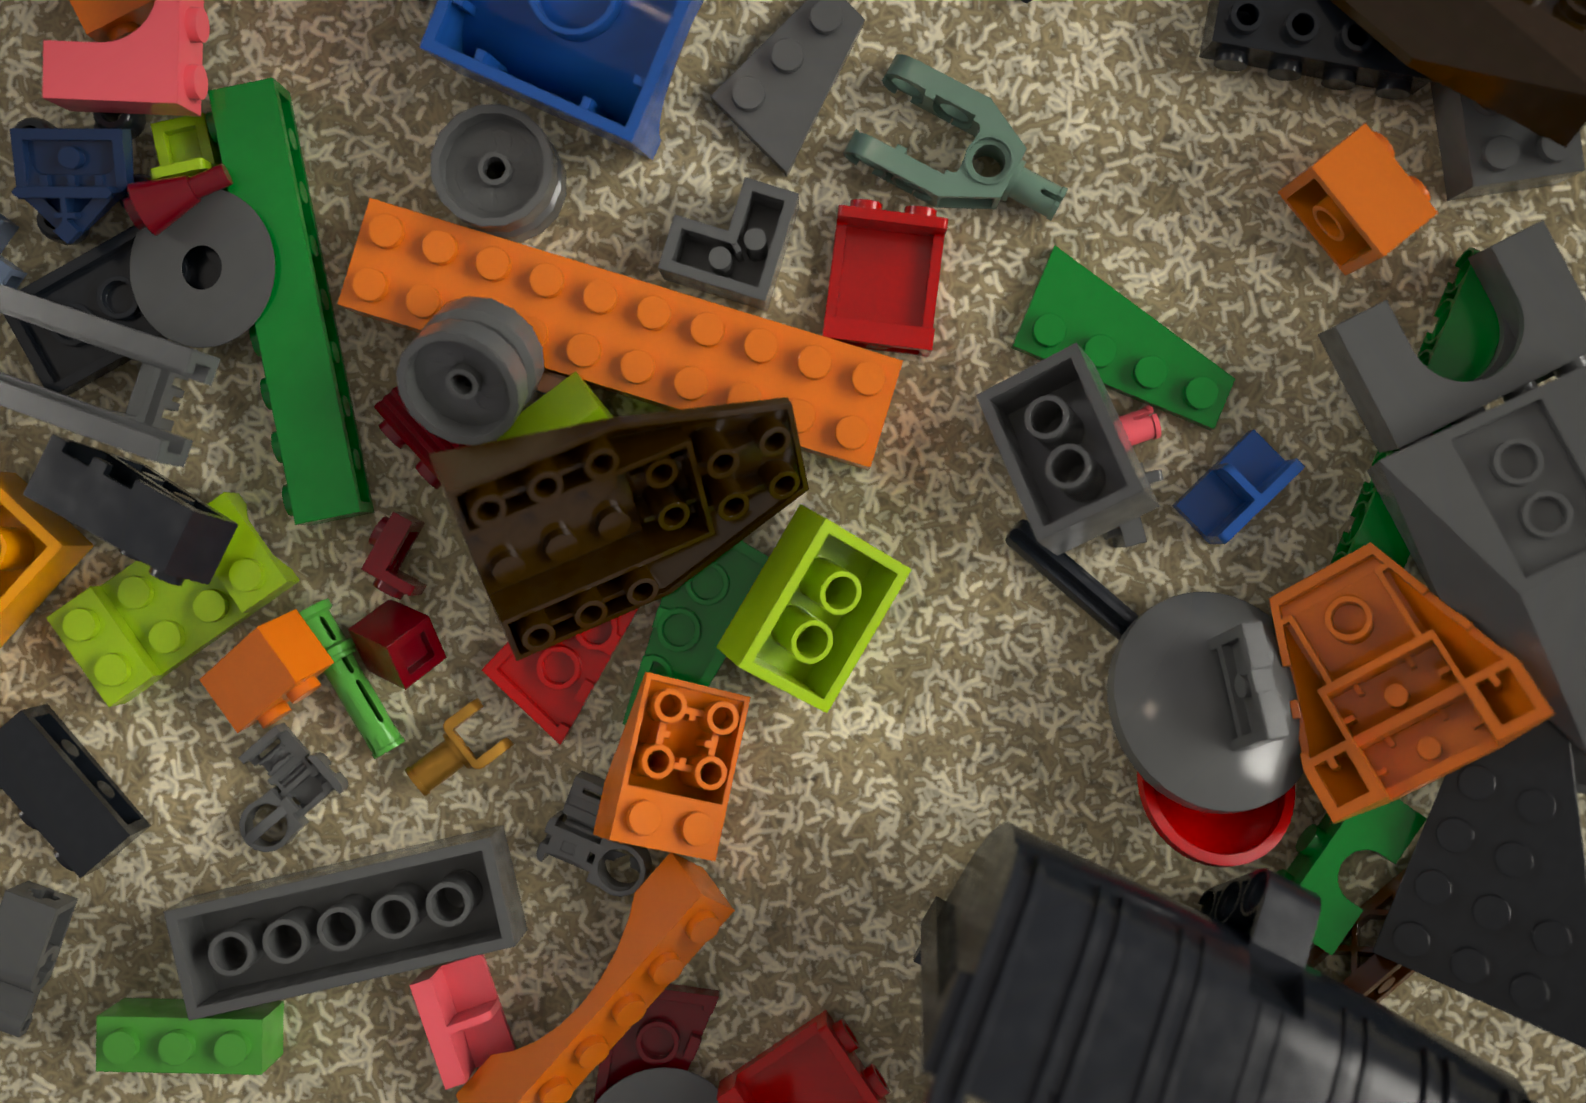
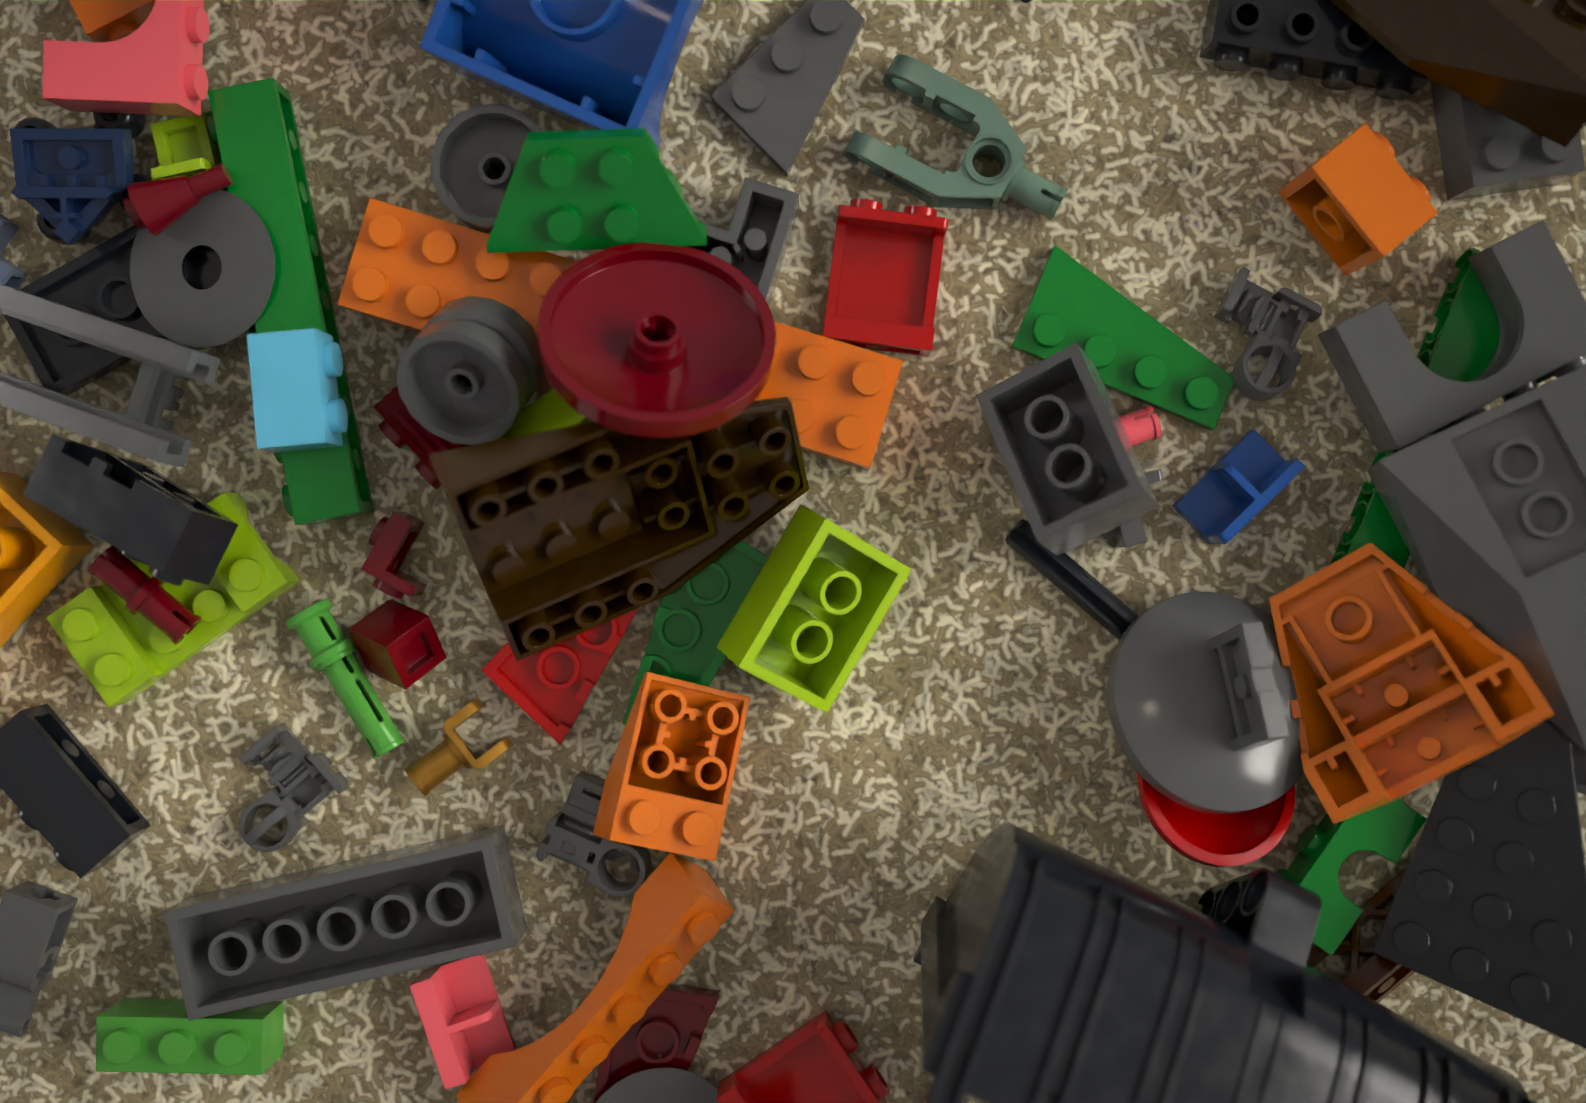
(144, 594): none -> dark red pin
(266, 671): orange brick -> none
(296, 390): none -> medium azure brick
(592, 195): none -> green wing
(656, 339): none -> dark red dish
(1276, 330): none -> dark grey piece

